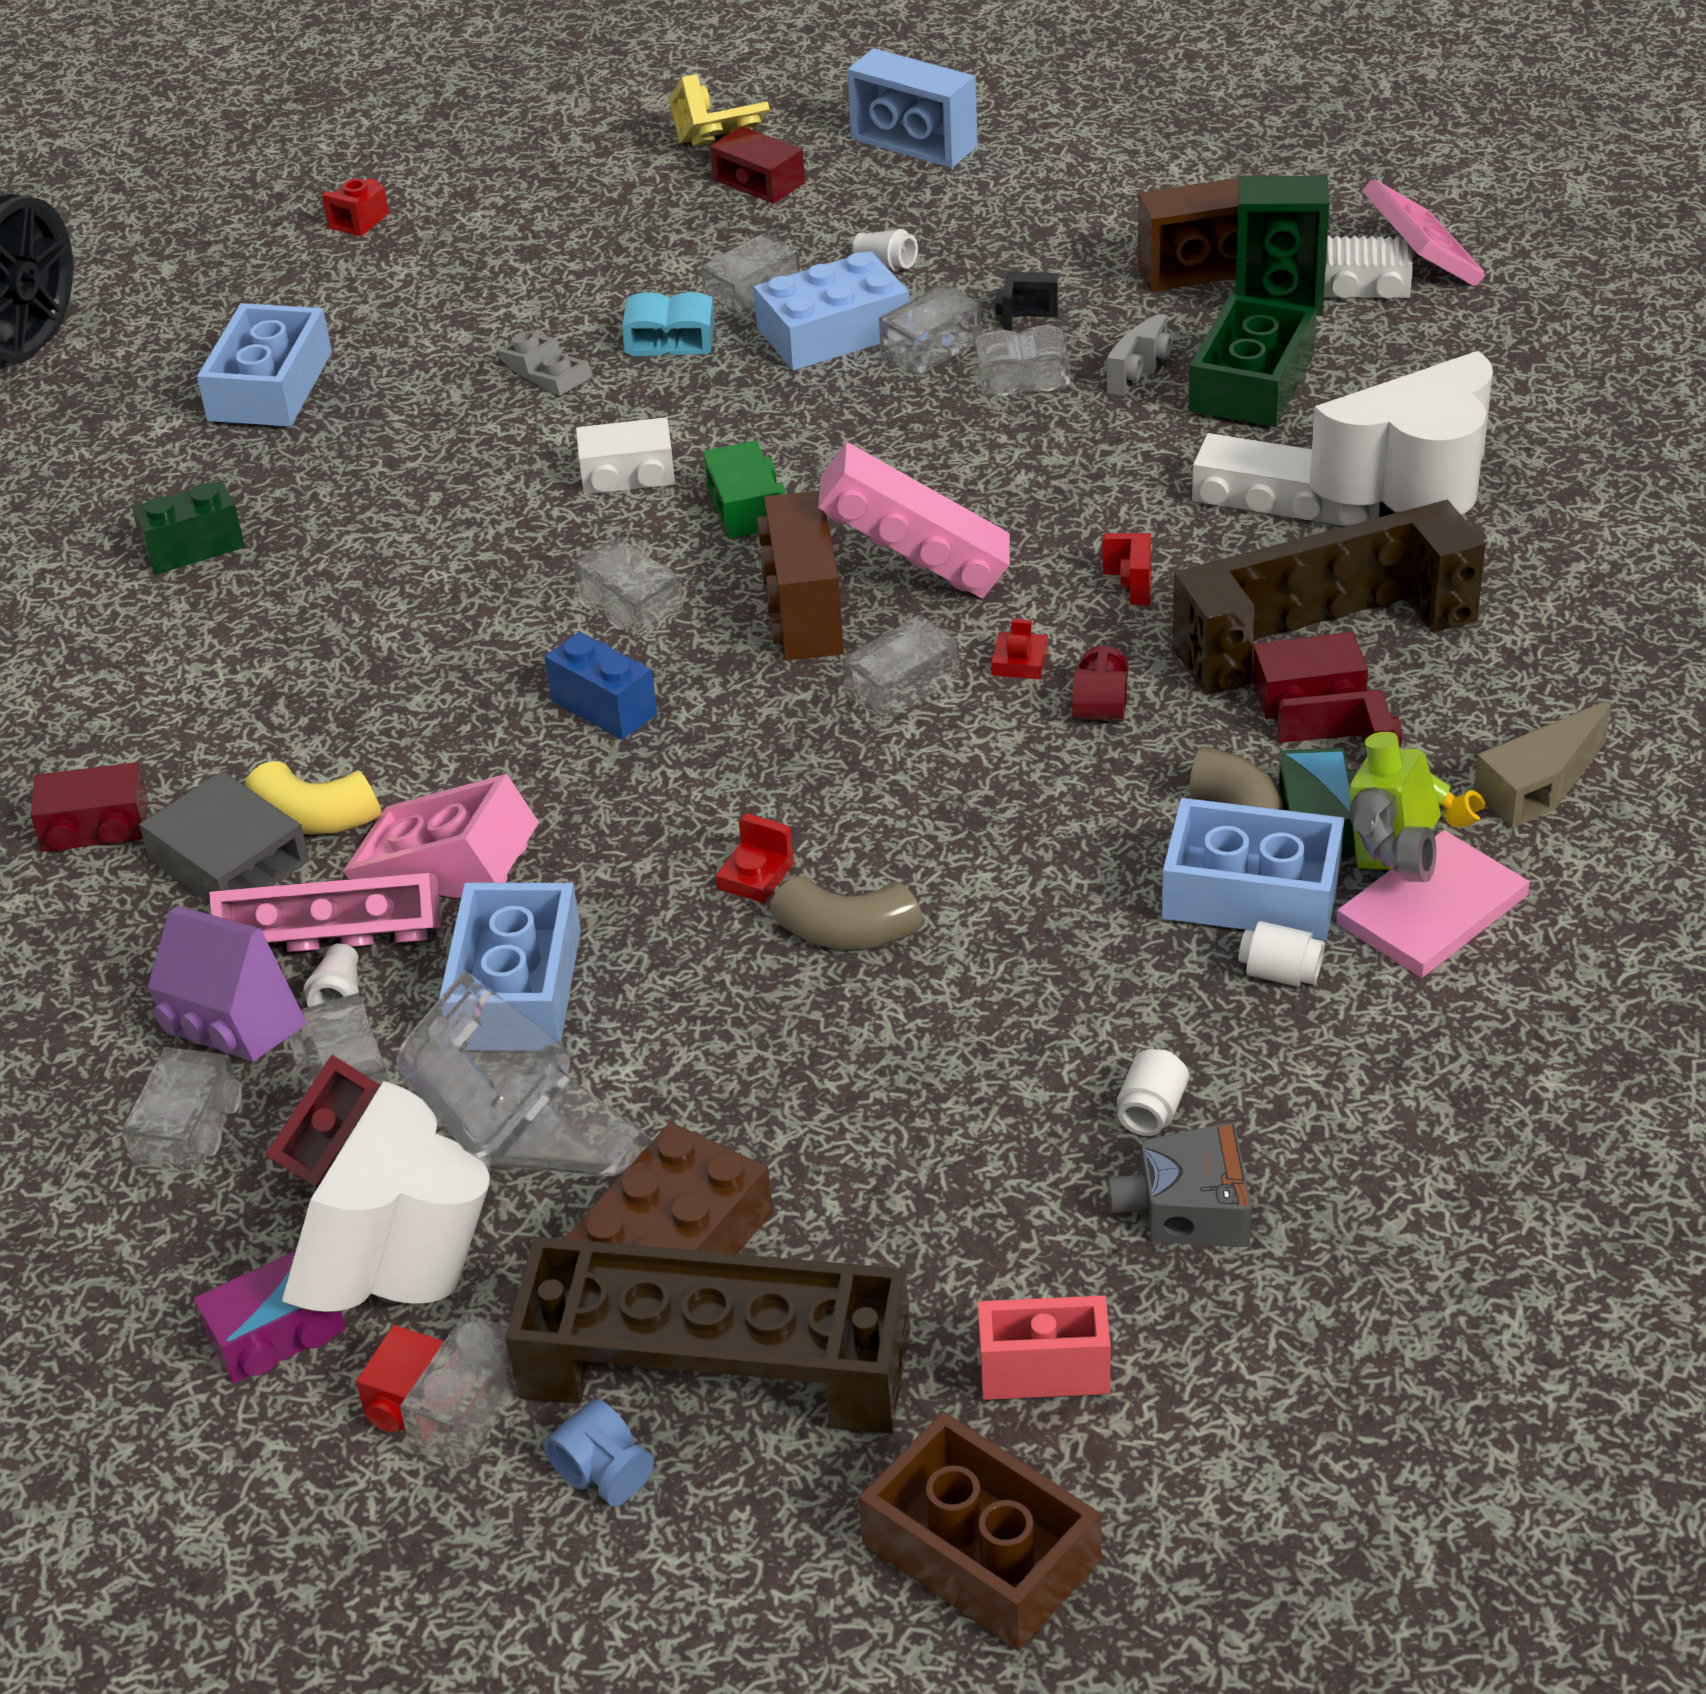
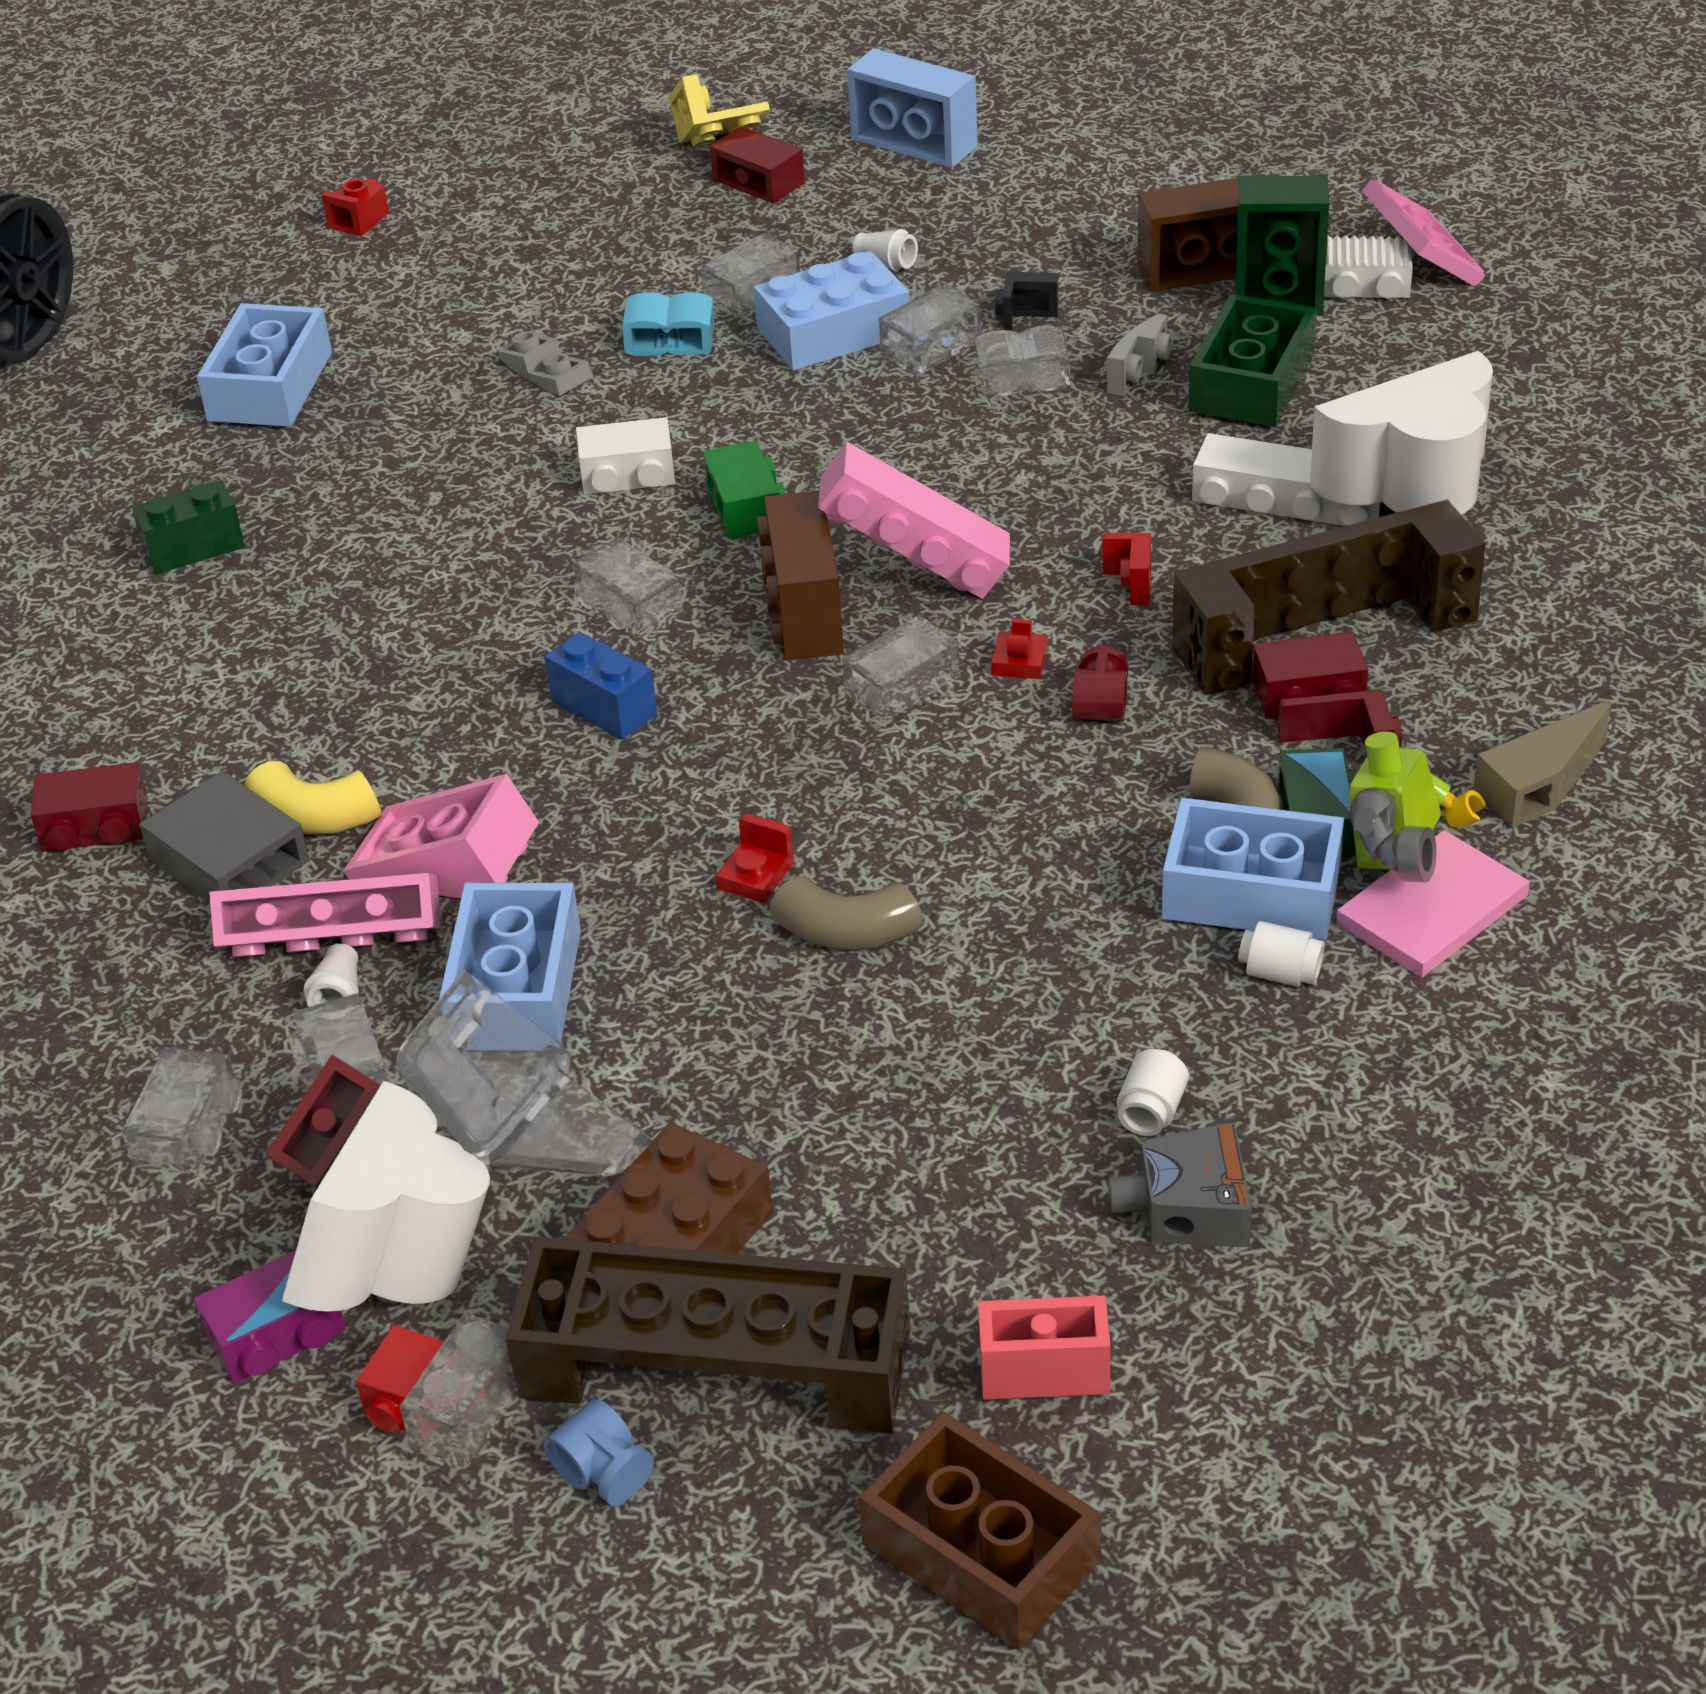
(221, 986): medium lavender slope -> none

